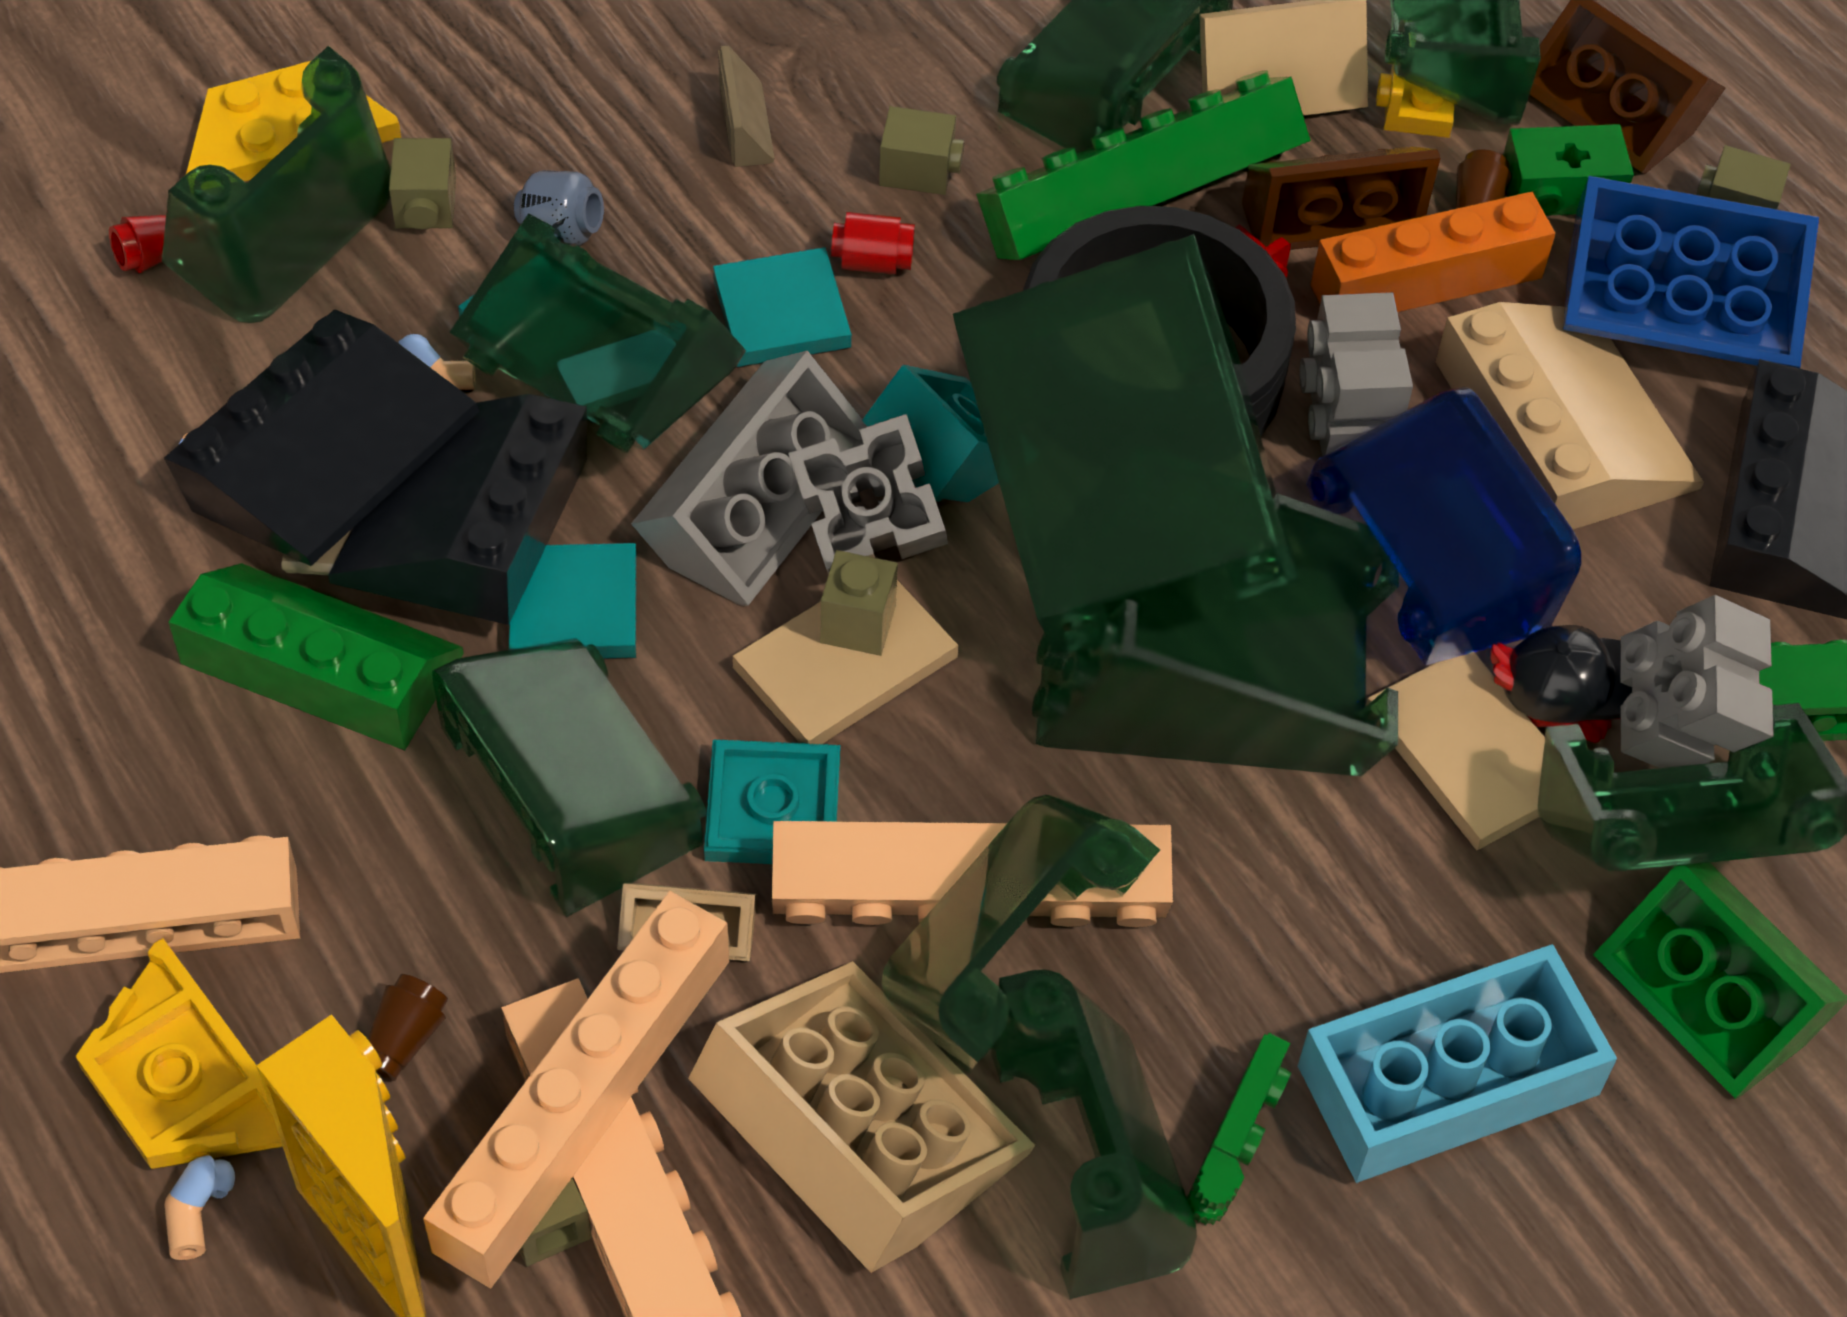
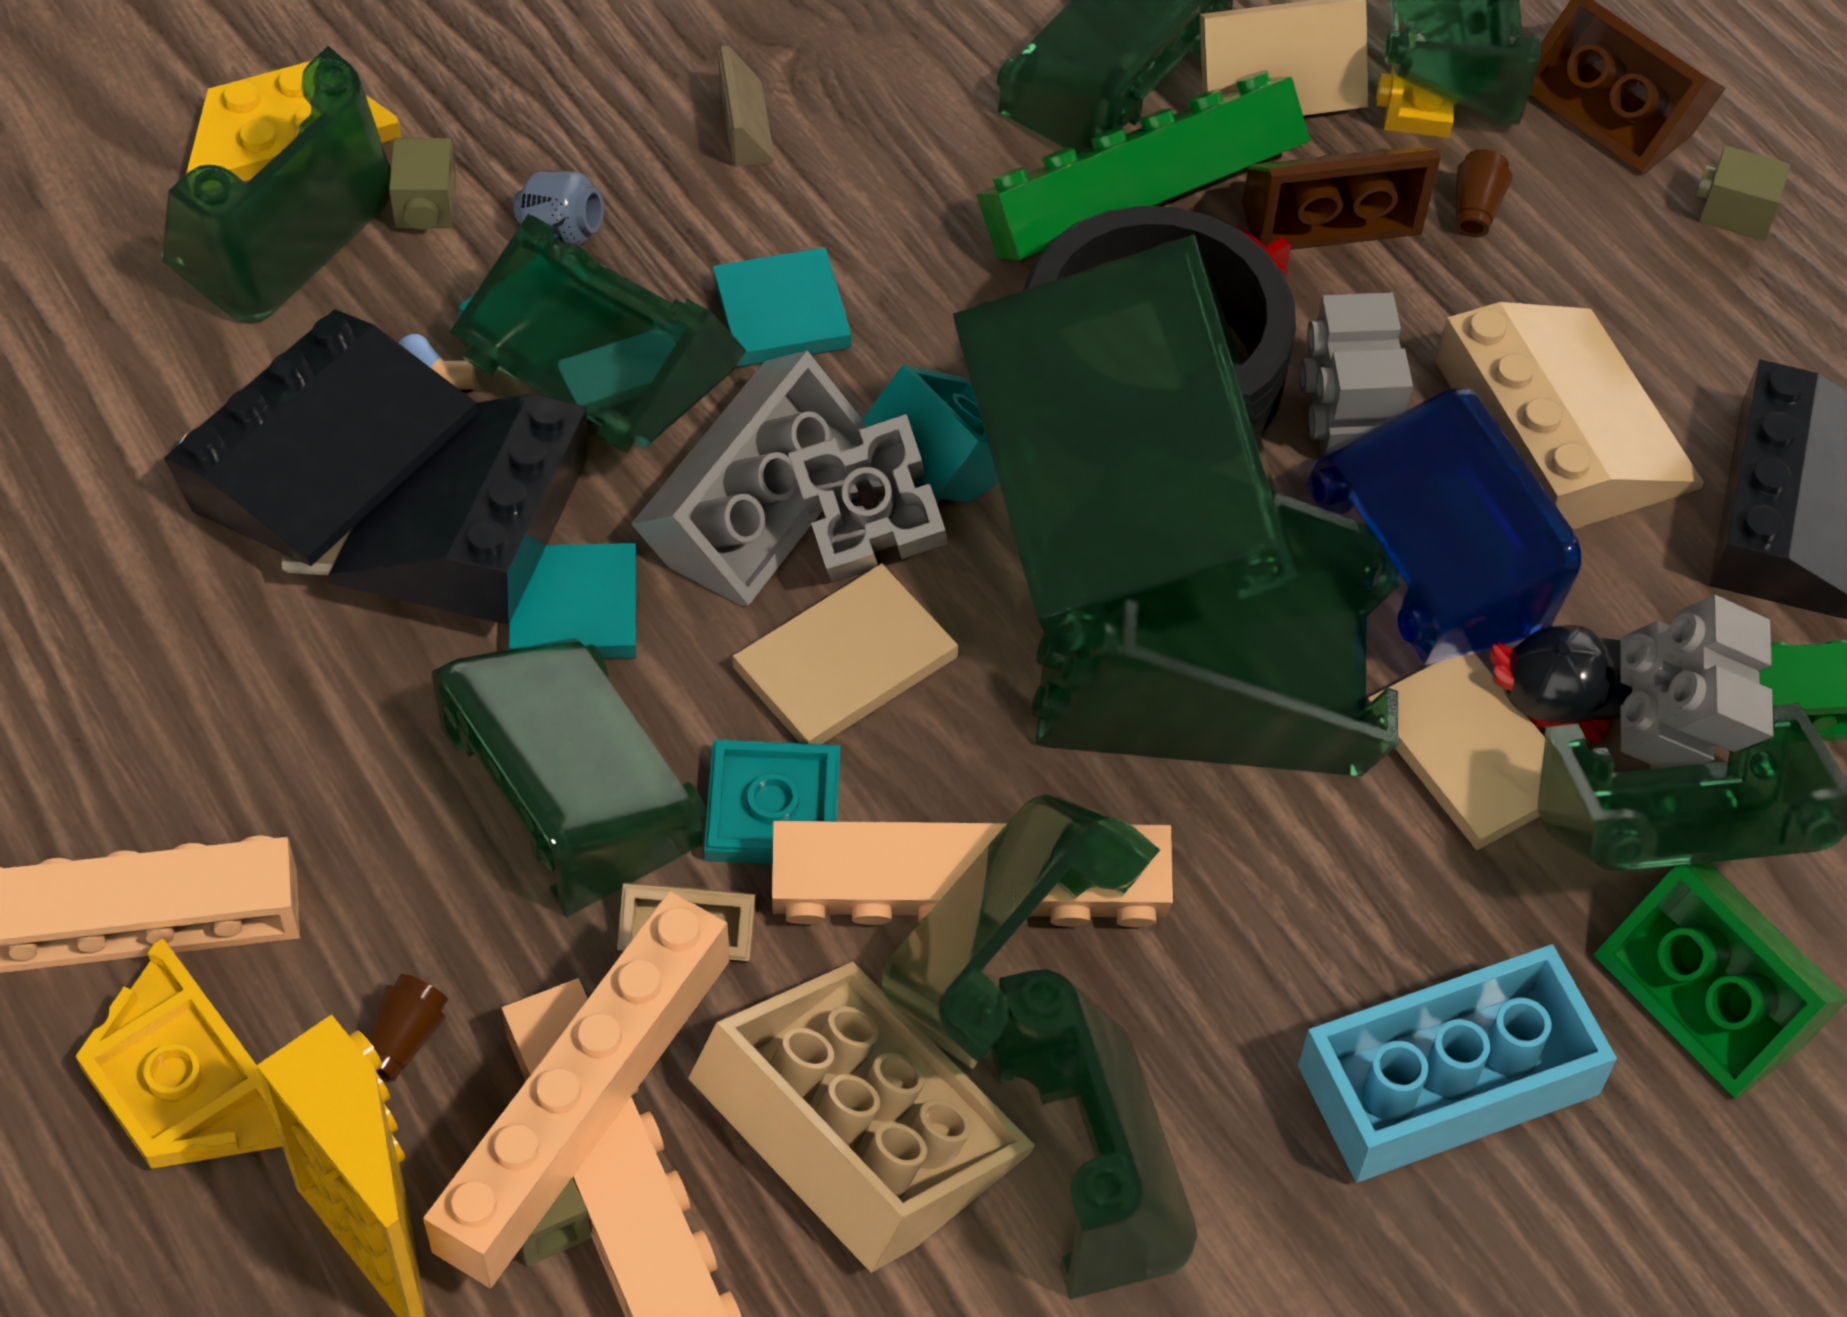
(138, 242): red cone -> none
(186, 1200): arm -> none
(310, 651): green slope -> none
(858, 602): olive brick -> none
(873, 243): red brick -> none
(919, 150): olive brick -> none
(1238, 1134): green hinge -> none
(1439, 254): orange brick -> none
(1560, 159): green brick -> none
(1690, 273): blue slope -> none

